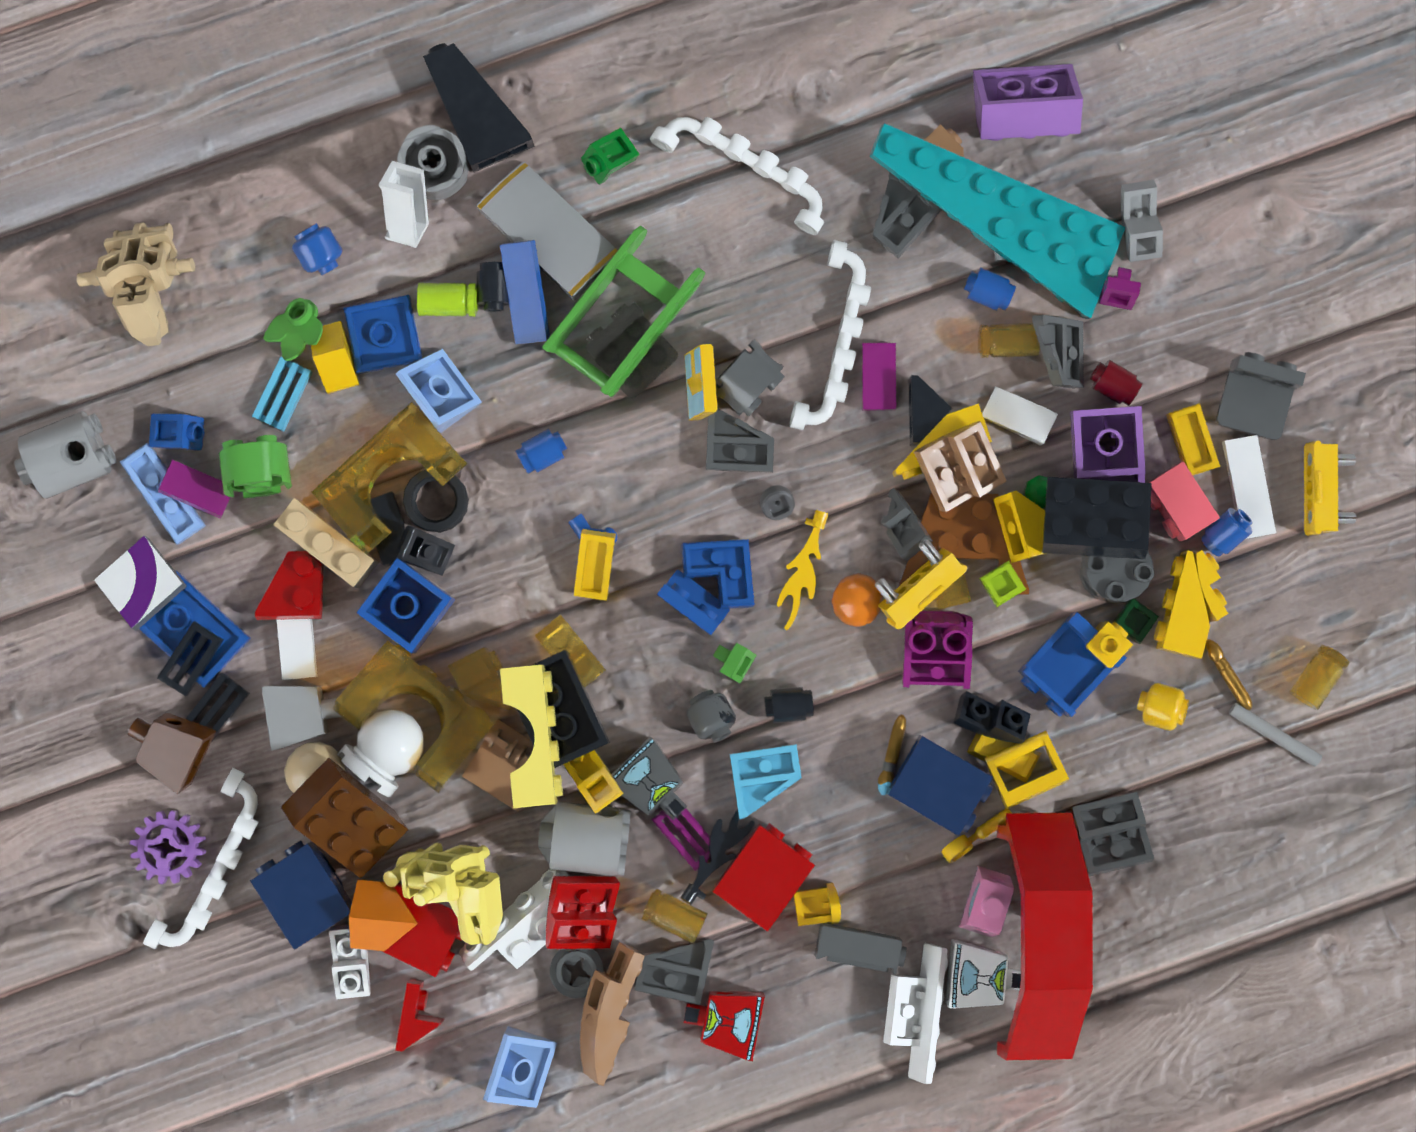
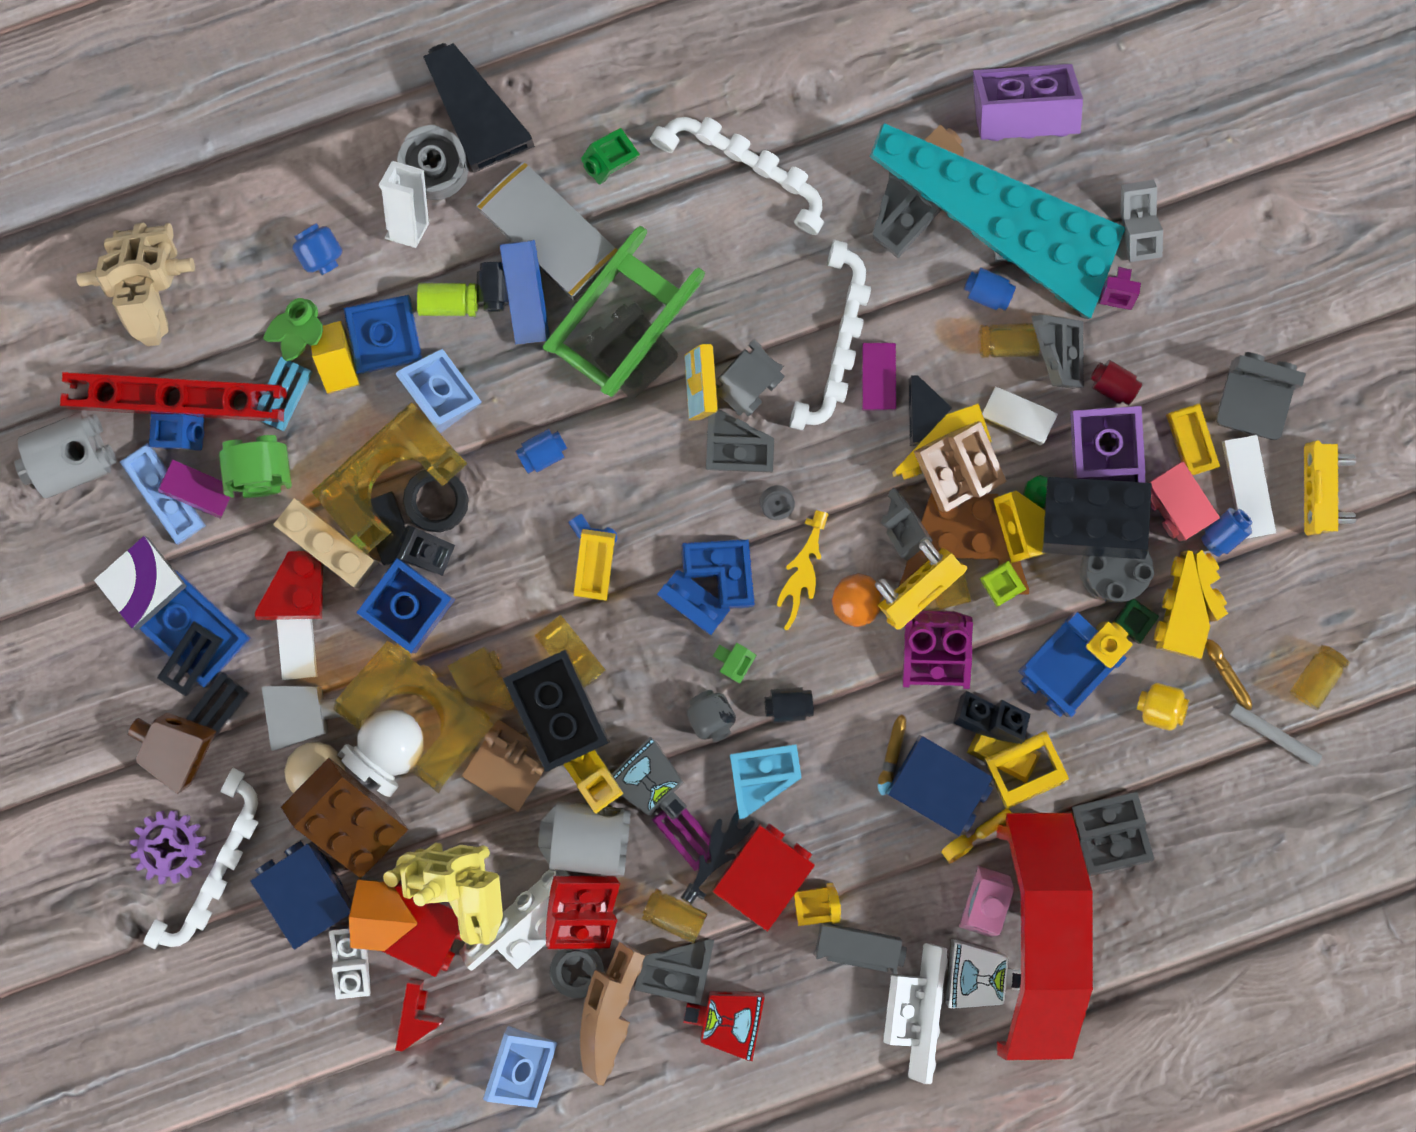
(151, 394): none -> red piece
(536, 780): light yellow arch -> none

